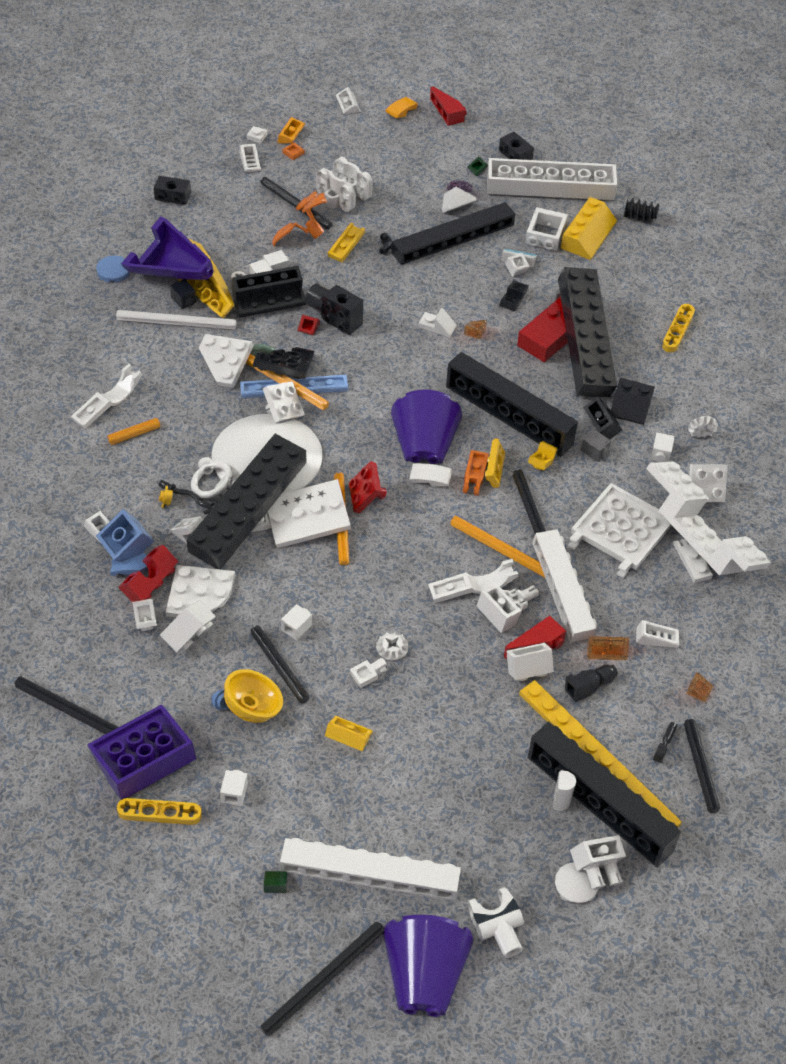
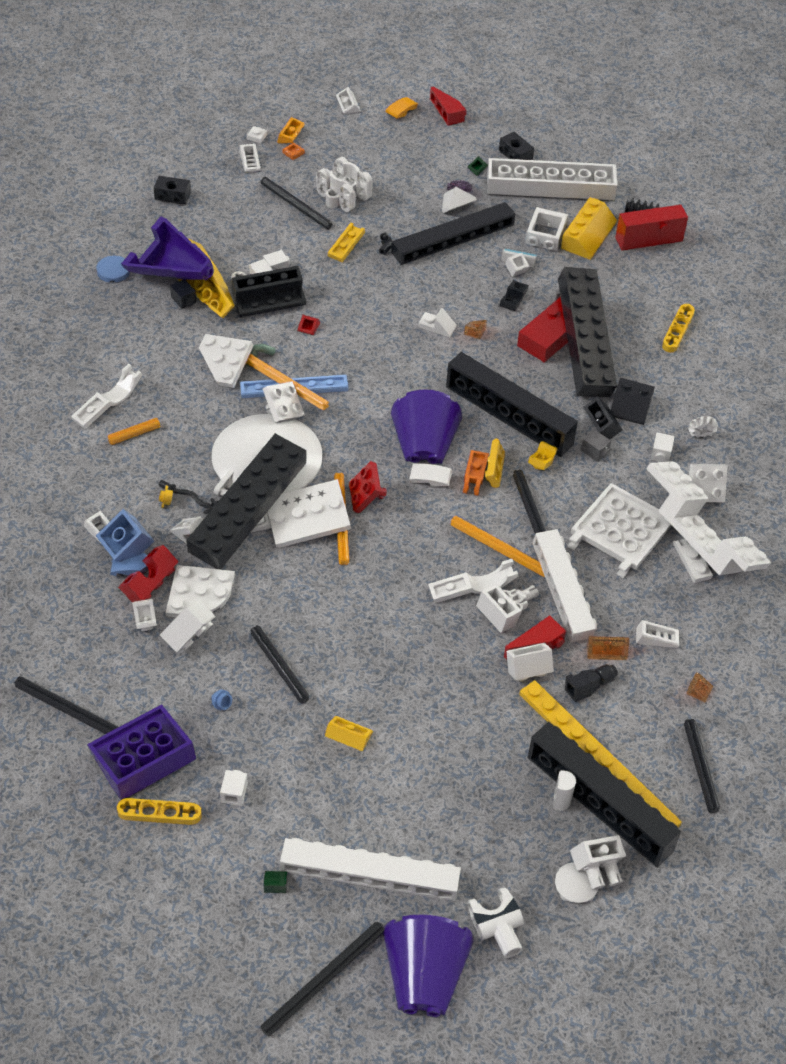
(174, 319): white axle -> none
(206, 467): white piece -> none
(252, 696): yellow hat -> none
(292, 363): black plate -> none
(296, 622): white brick -> none
(312, 225): orange plant -> none
(336, 307): black brick -> none
(367, 673): white plate -> none
(392, 653): white gear -> none
(651, 227): none -> red brick
(662, 748): black piece -> none

